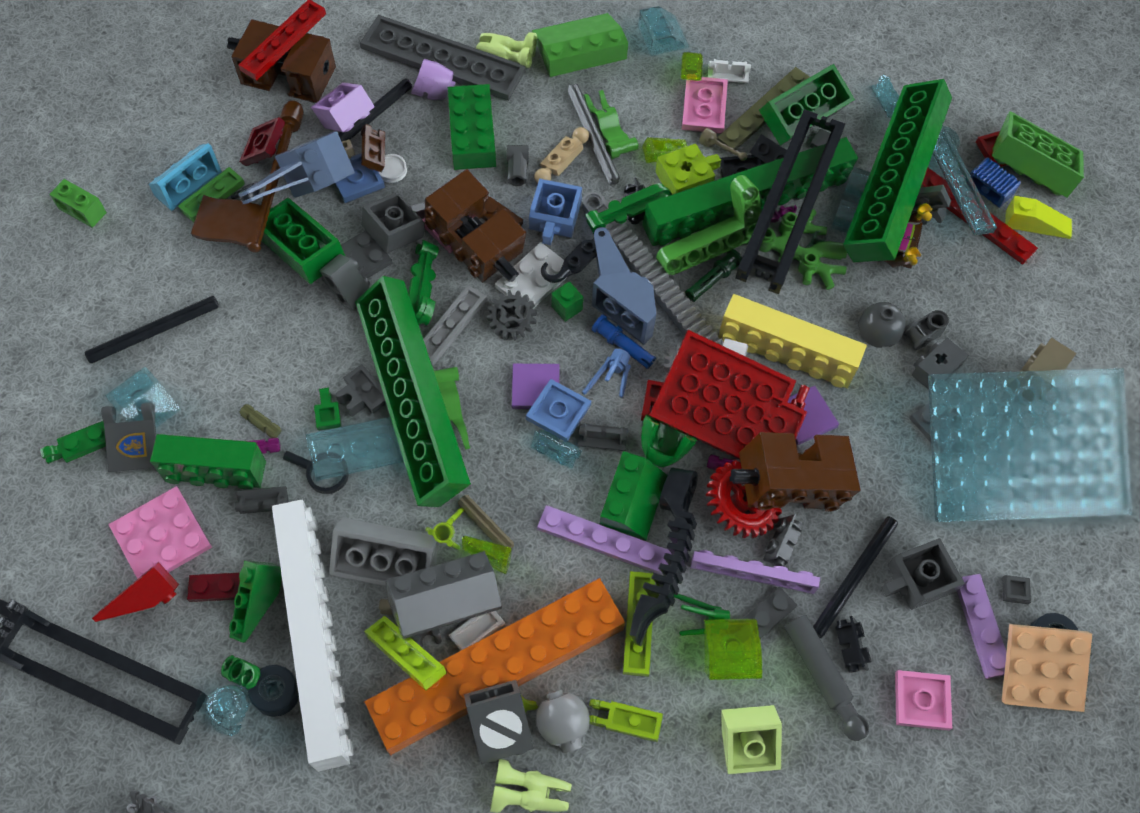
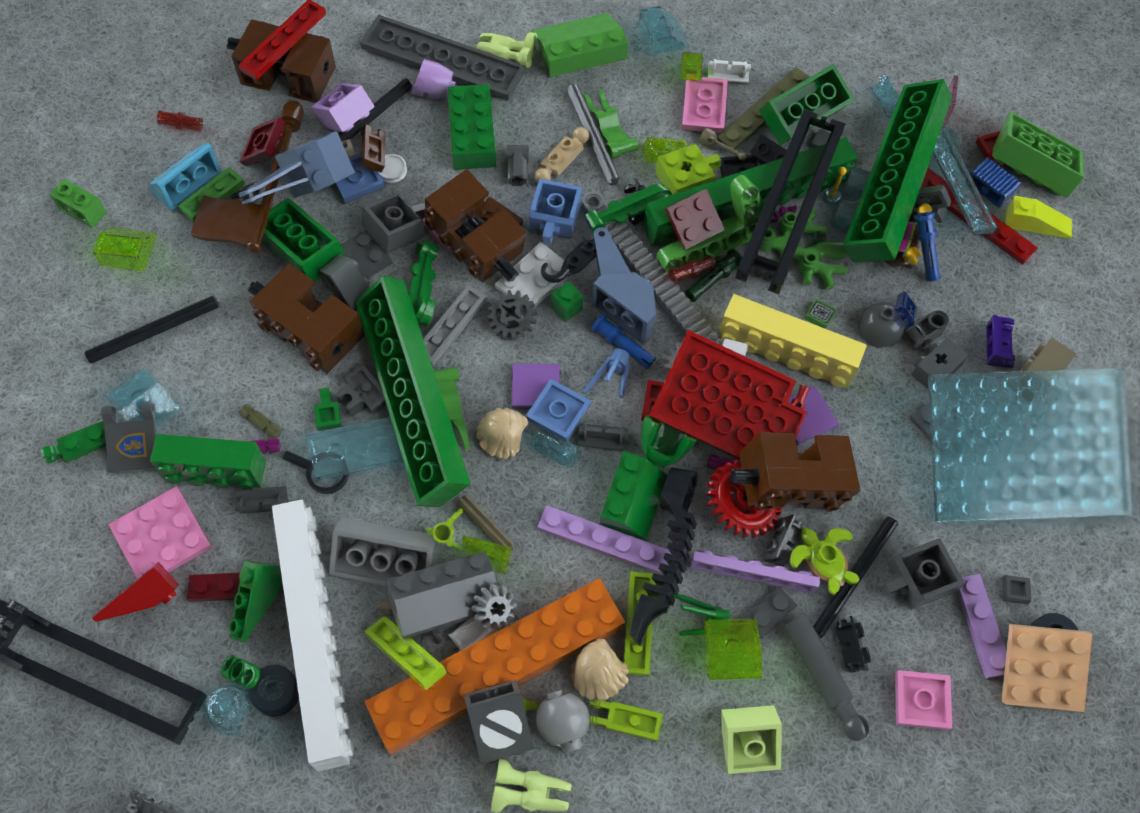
(124, 248): none -> clear neon green slope
(179, 120): none -> clear red pin
(293, 314): none -> reddish brown piece
(484, 607): none -> light grey gear
(501, 432): none -> tan hair
(598, 671): none -> tan hair
(692, 269): none -> clear red pin
(694, 219): none -> plate
(820, 313): none -> tile
(825, 558): none -> lime animal
(834, 192): none -> hinge
(907, 308): none -> clear blue tile
(927, 236): none -> blue pin
(953, 90): none -> clear pink piece
(999, 342): none -> dark purple hinge

